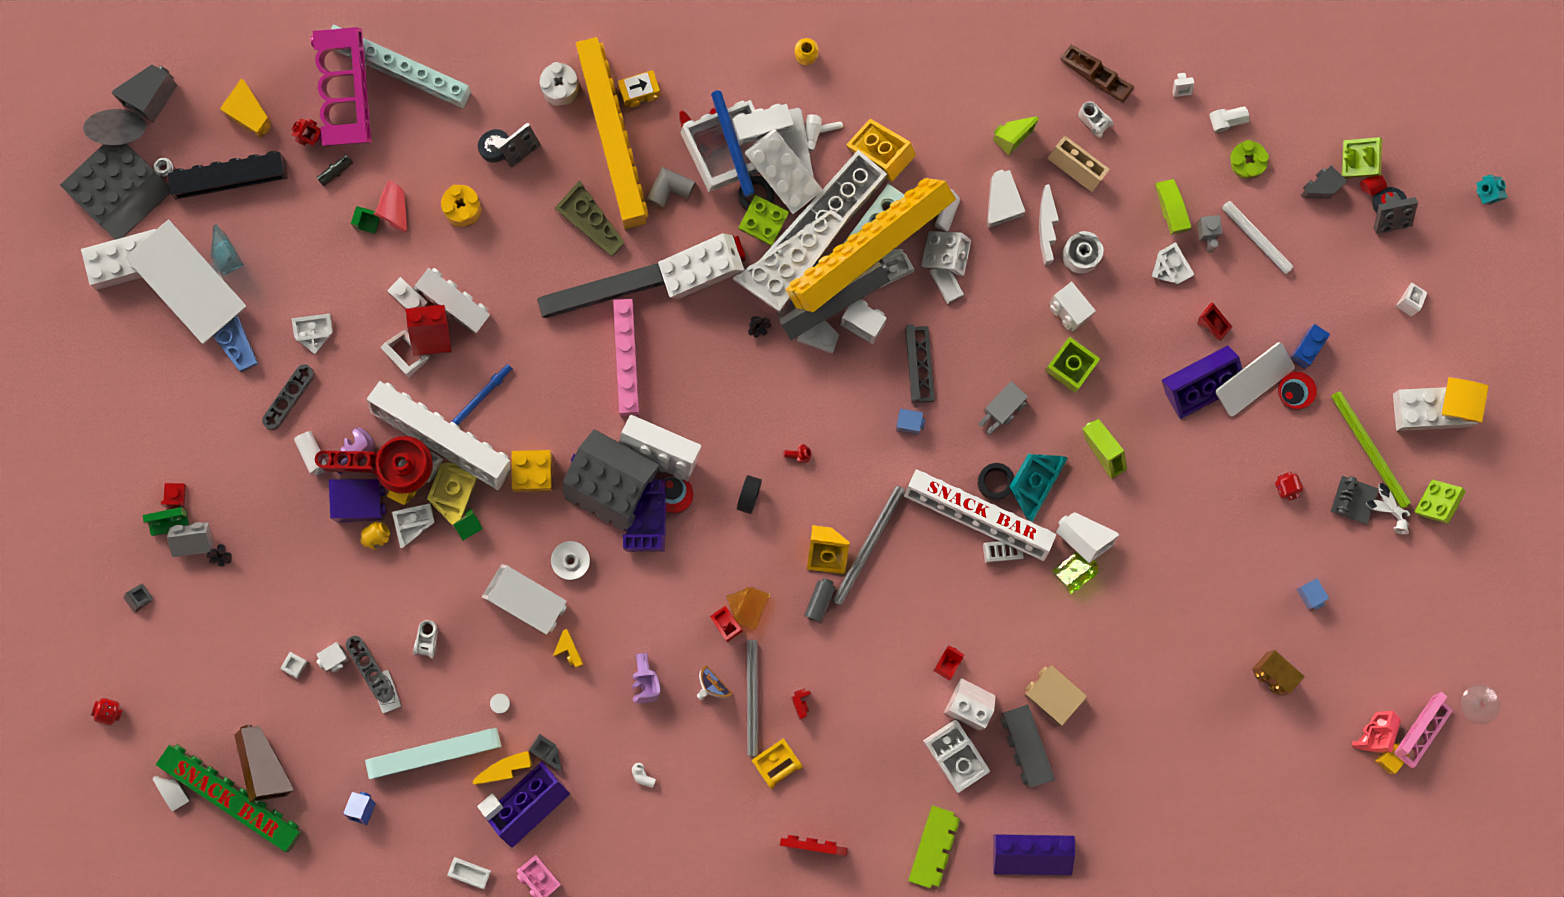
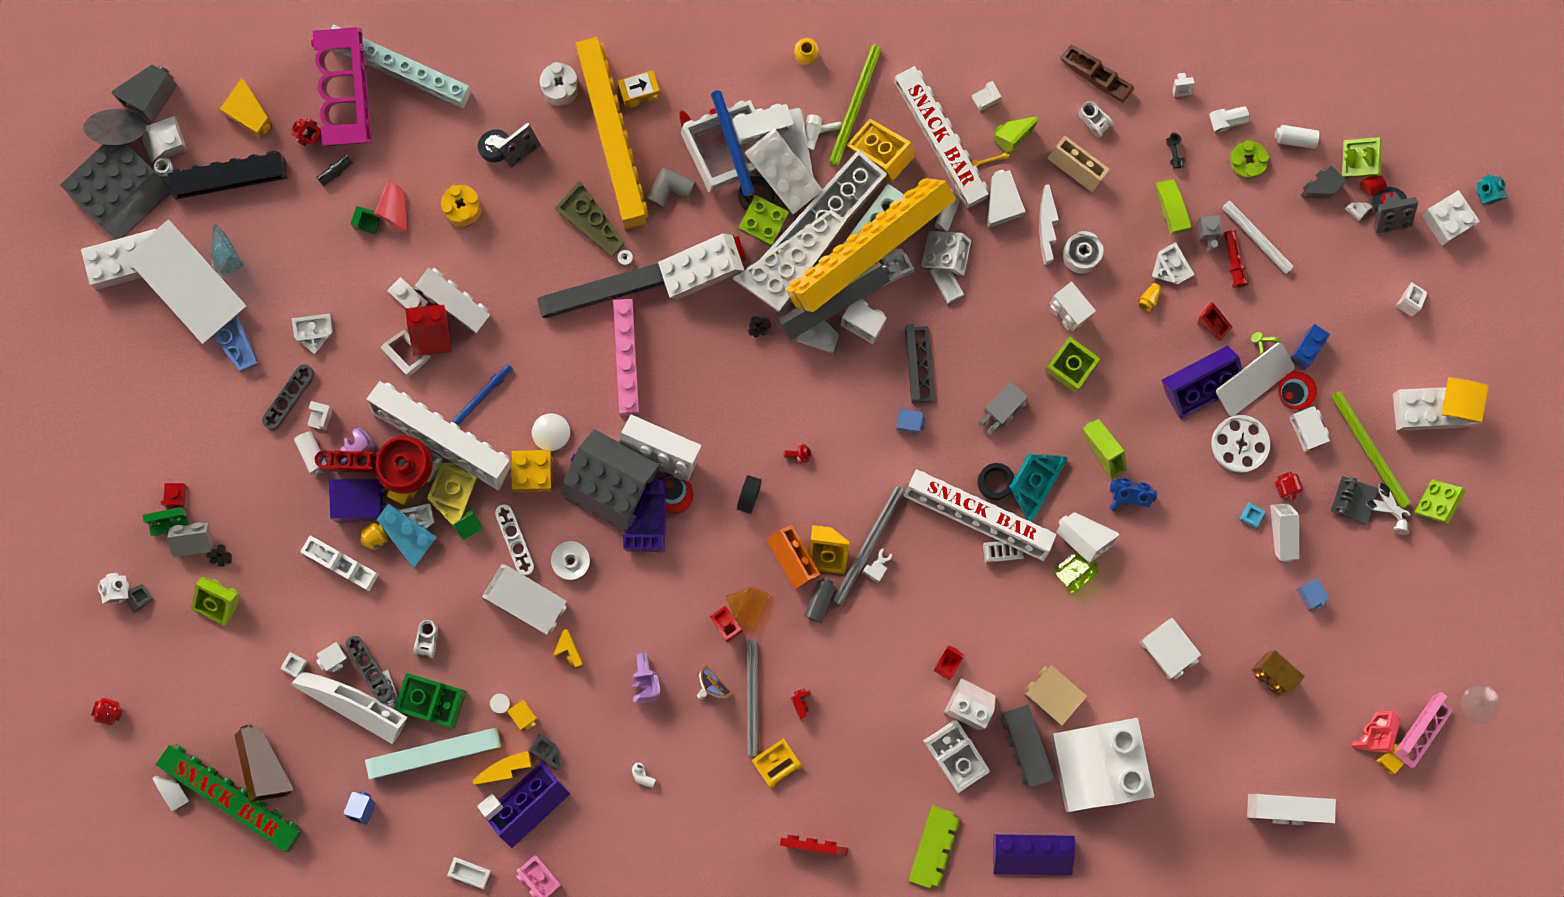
(113, 588): none -> white brick
(163, 139): none -> white slope
(215, 600): none -> lime brick
(319, 415): none -> white panel
(339, 563): none -> white slope
(353, 704): none -> white slope
(407, 534): none -> medium azure wing
(430, 700): none -> green slope
(516, 539): none -> white beam
(523, 716): none -> yellow brick
(551, 432): none -> white dish
(625, 254): none -> white piece
(793, 557): none -> orange brick
(855, 105): none -> lime axle
(877, 569): none -> white piece
(941, 137): none -> white brick
(987, 97): none -> white panel
(1005, 155): none -> yellow hinge
(1102, 765): none -> white brick
(1128, 492): none -> blue brick
(1149, 298): none -> yellow cone
(1171, 648): none -> white panel
(1177, 162): none -> pearl dark grey bar
(1233, 448): none -> white wedge
(1236, 268): none -> red pin
(1252, 515): none -> medium azure tile
(1258, 338): none -> lime piece
(1285, 532): none -> white slope
(1291, 808): none -> white brick
(1297, 136): none -> white brick
(1310, 428): none -> white brick
(1358, 209): none -> white tile
(1450, 218): none -> white brick

